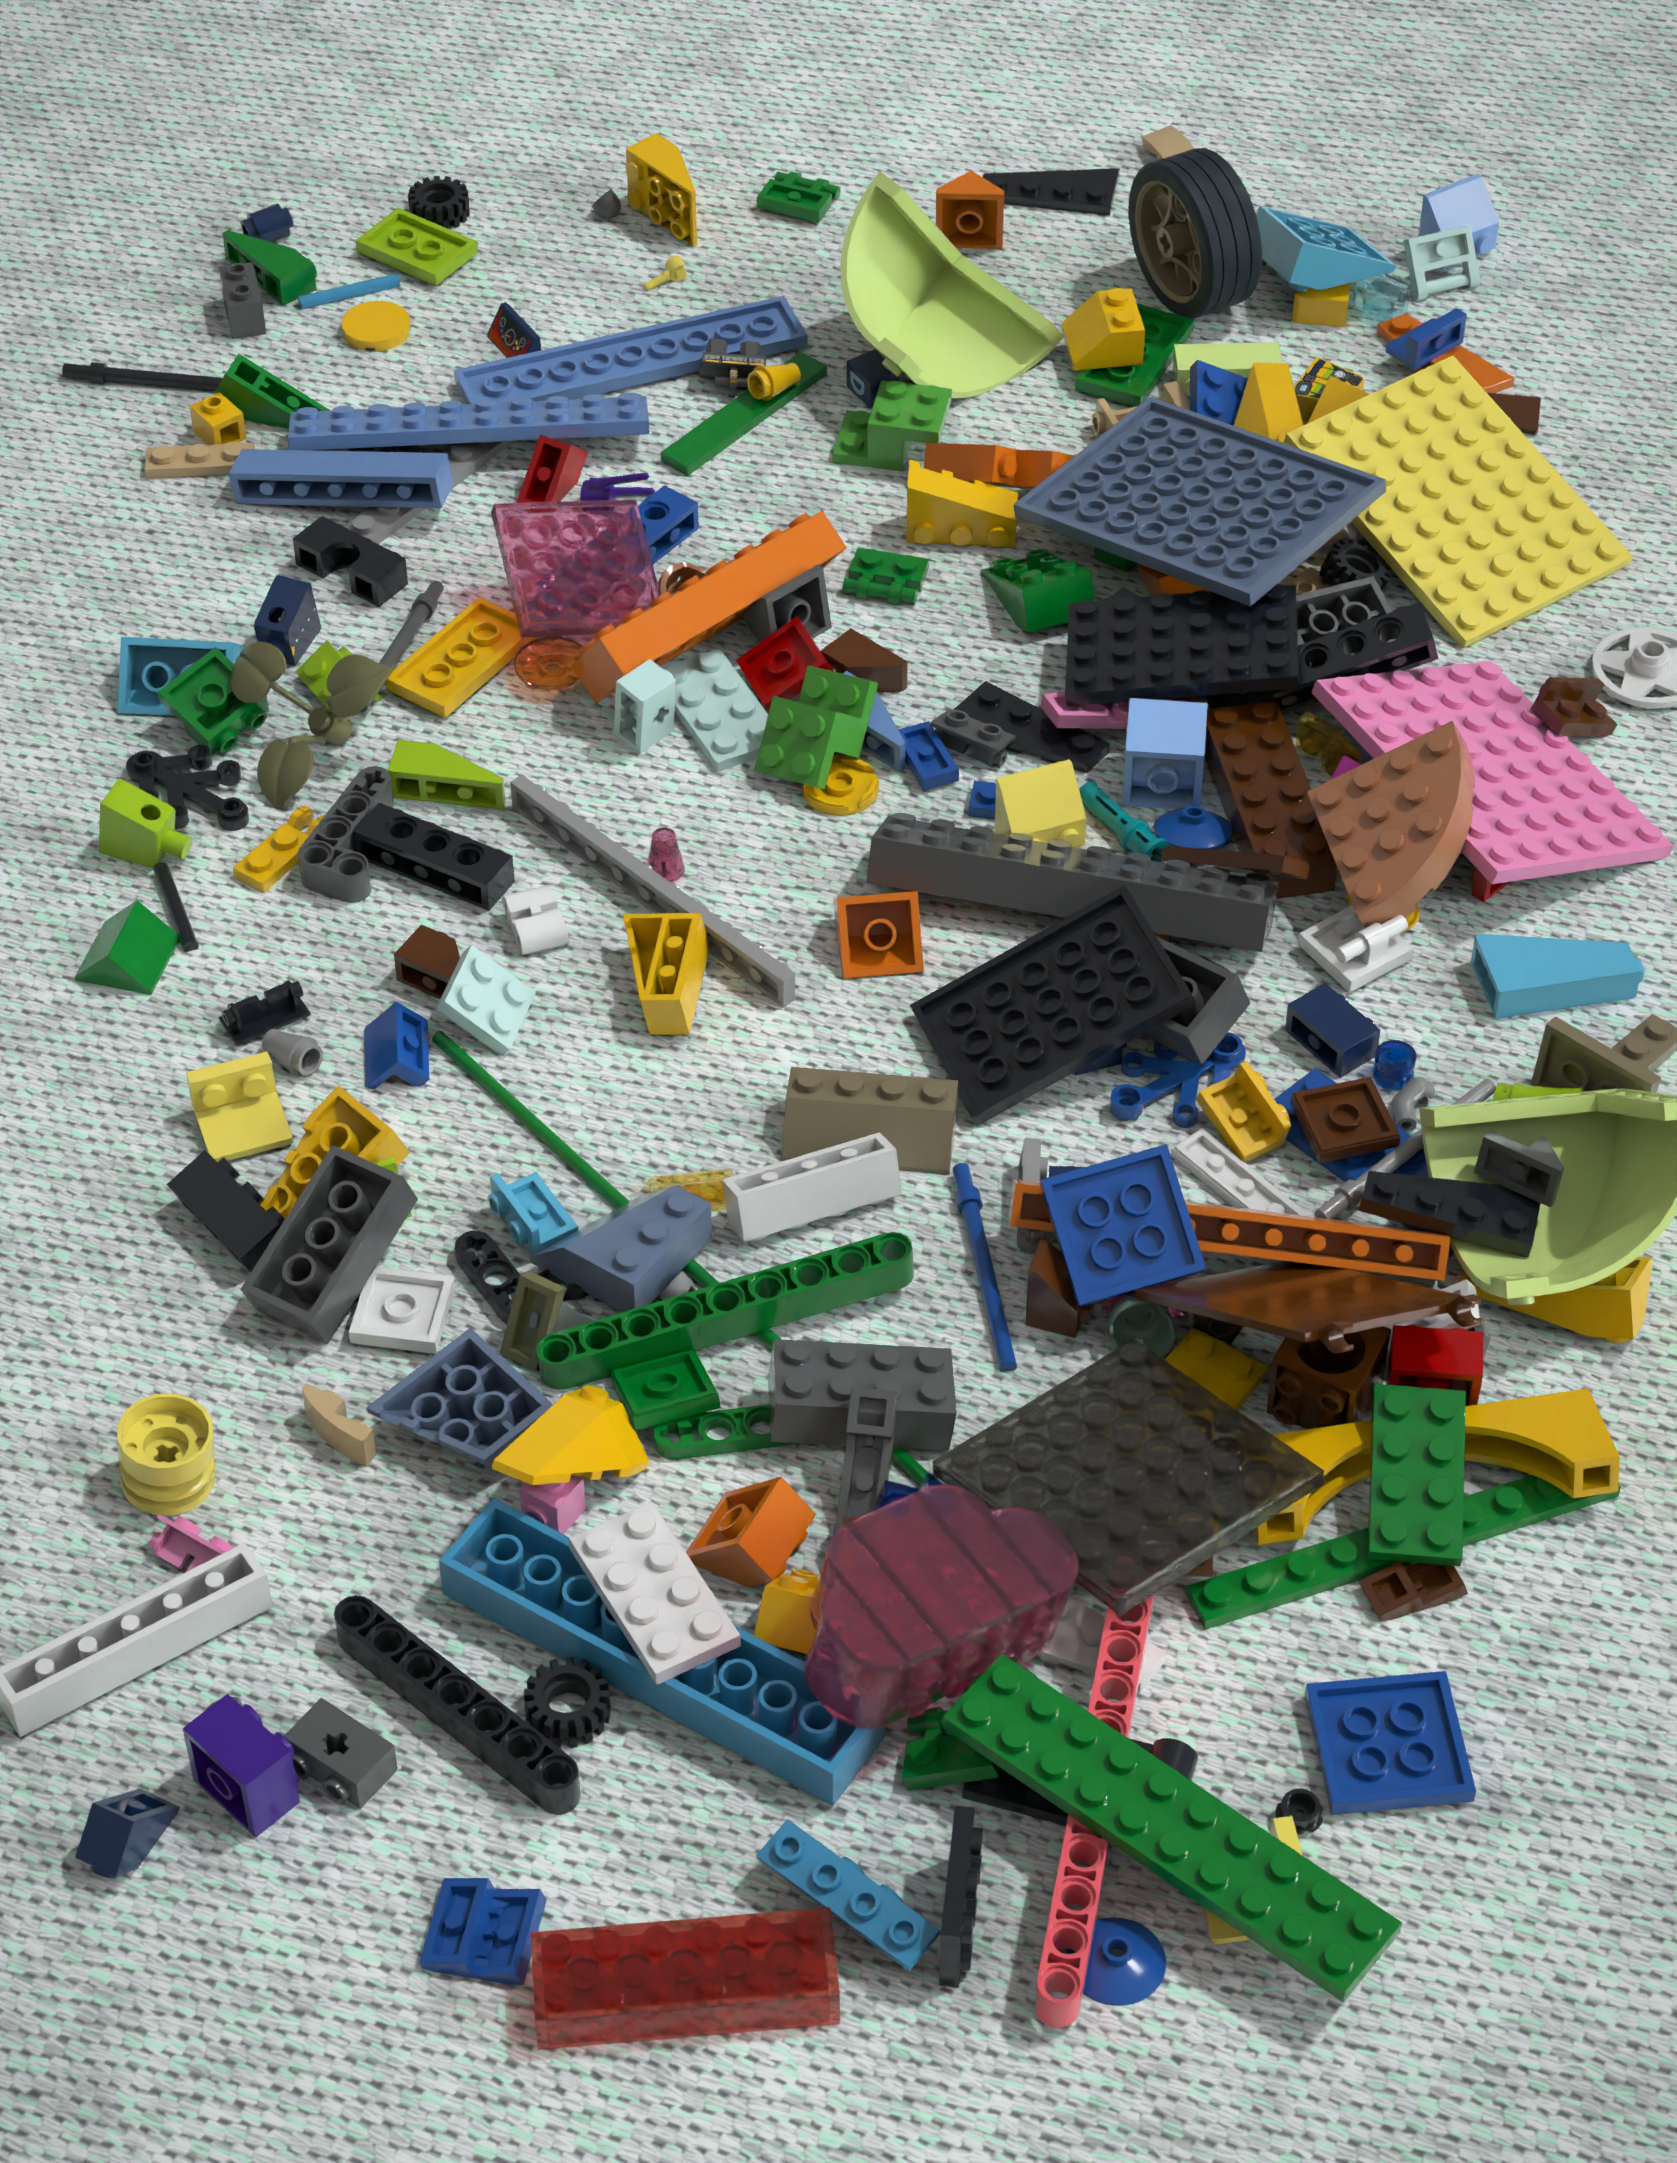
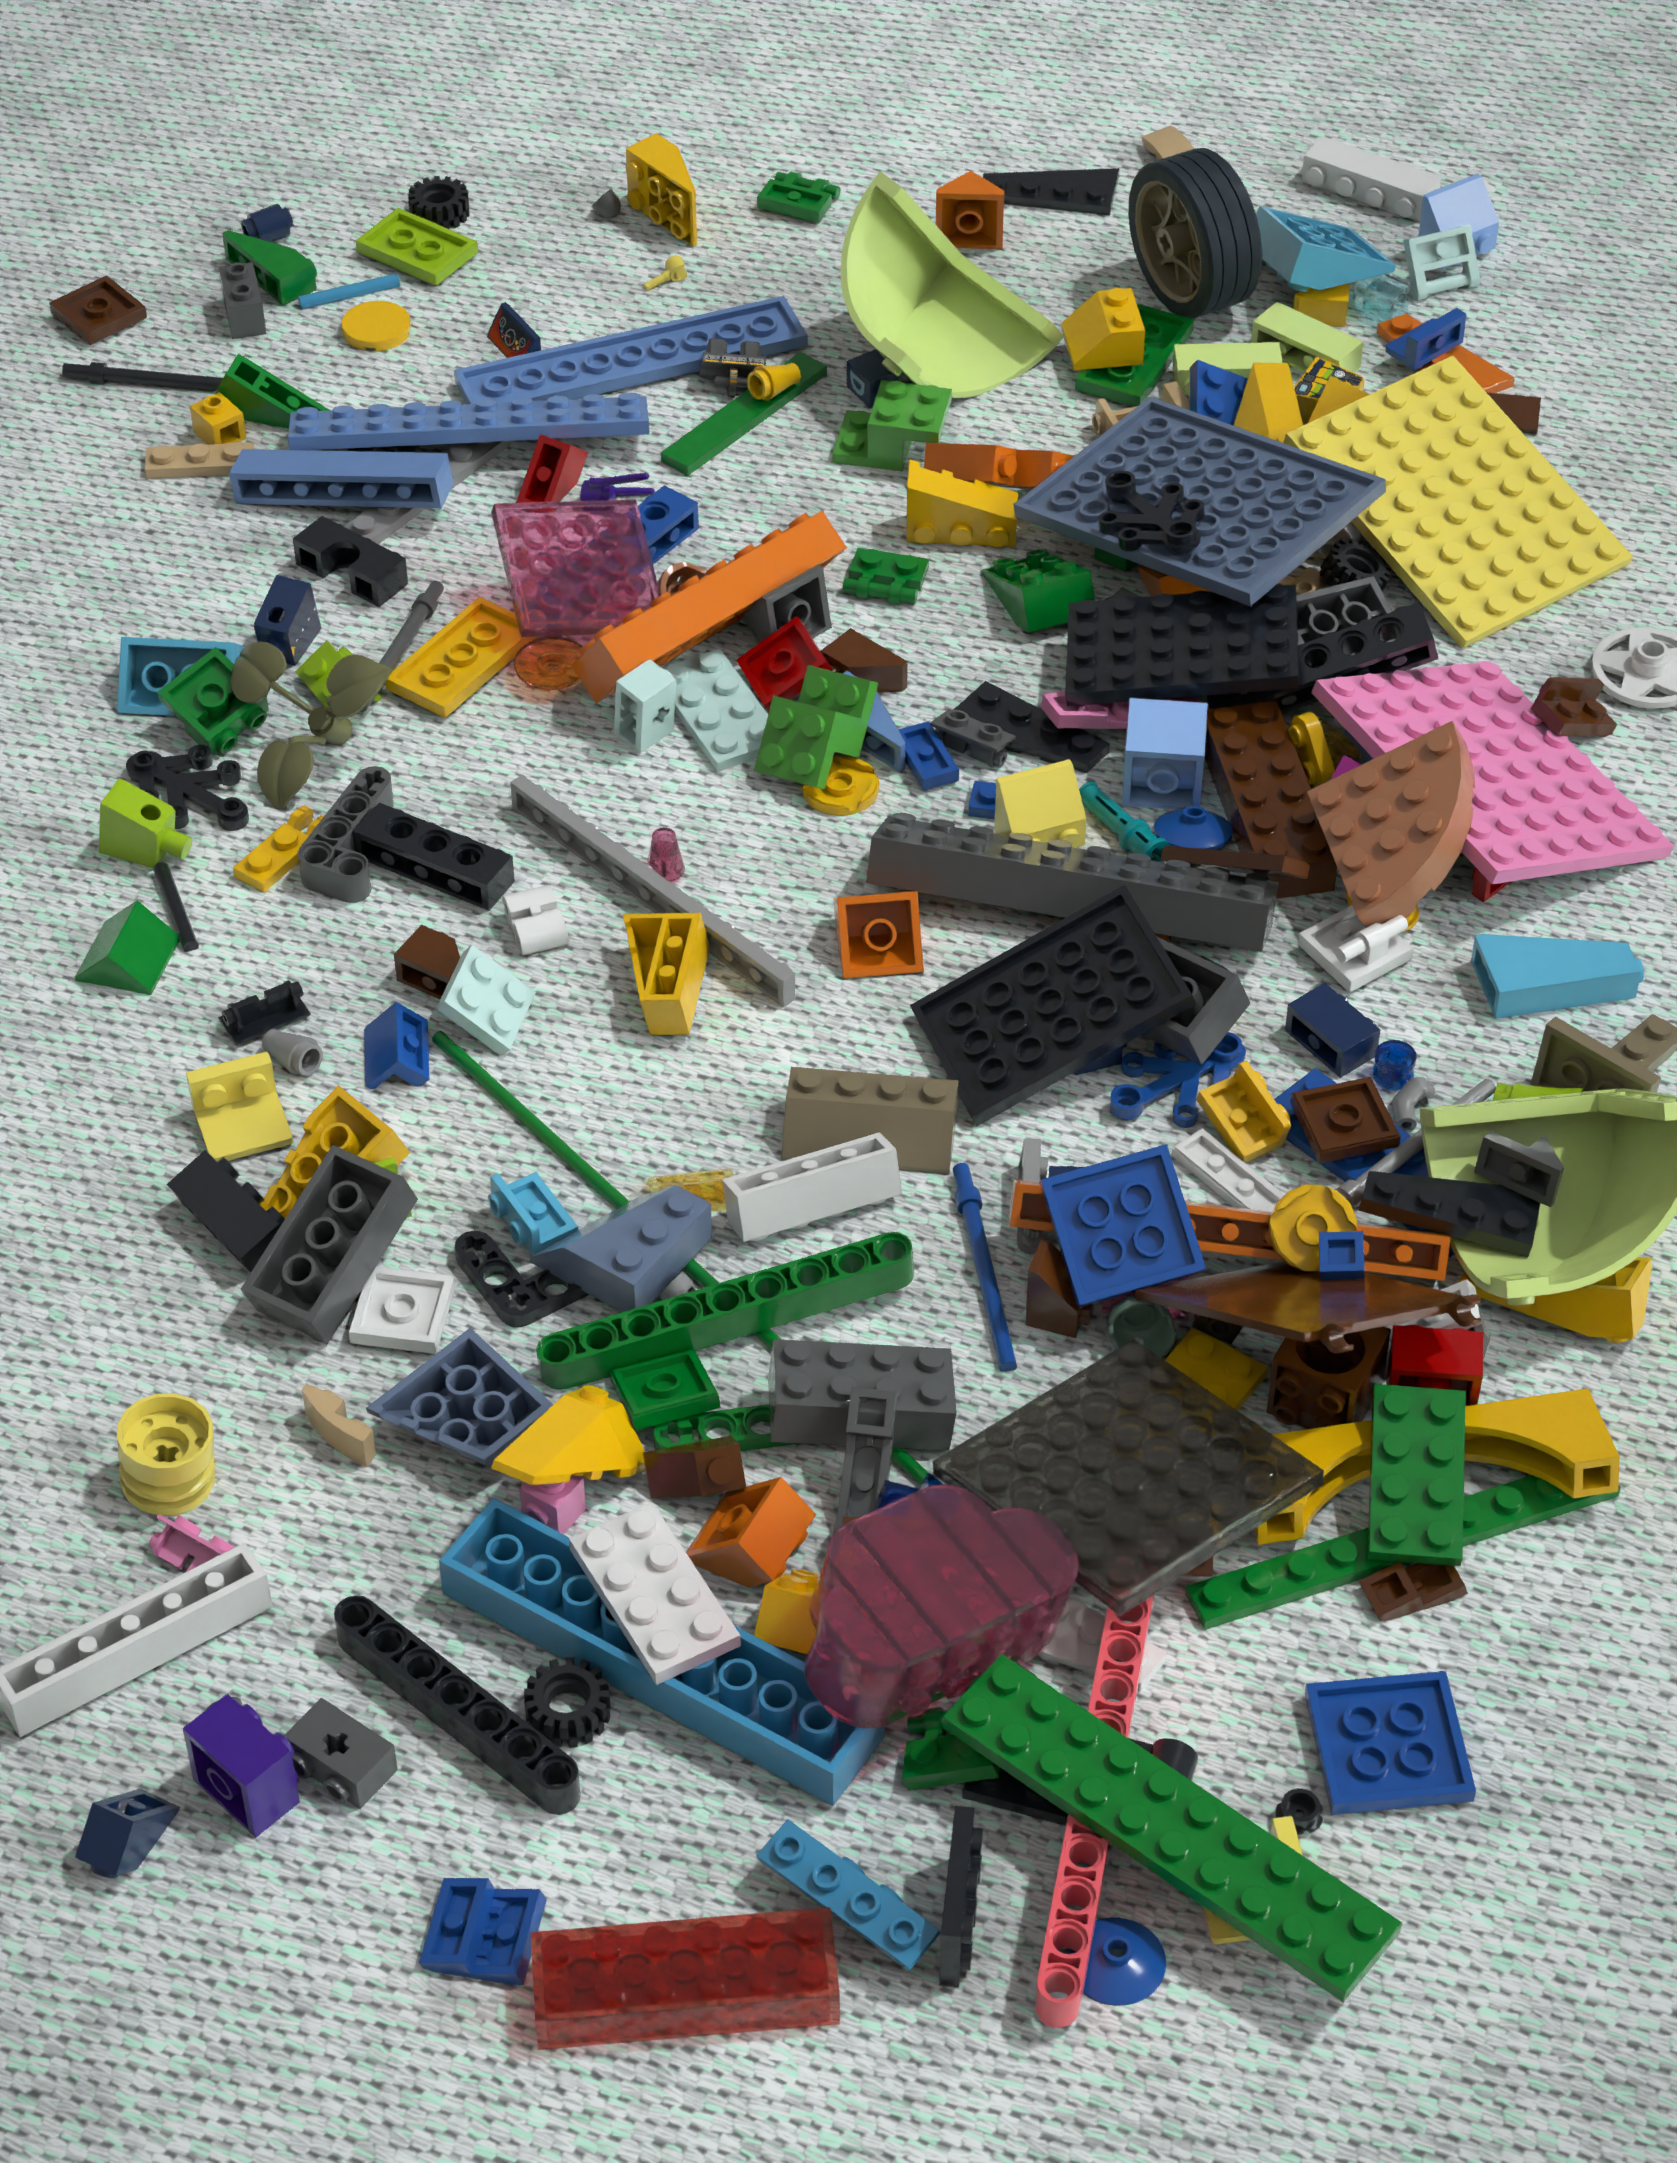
(98, 310): none -> reddish brown plate
(440, 776): lime slope -> none
(536, 1313): olive piece -> none
(695, 1469): none -> reddish brown slope
(1176, 536): none -> black plant
(1300, 1218): none -> yellow tile
(1306, 338): none -> yellowish green brick
(1312, 748): none -> yellow plate
(1341, 1255): none -> blue plate
(1368, 177): none -> white brick

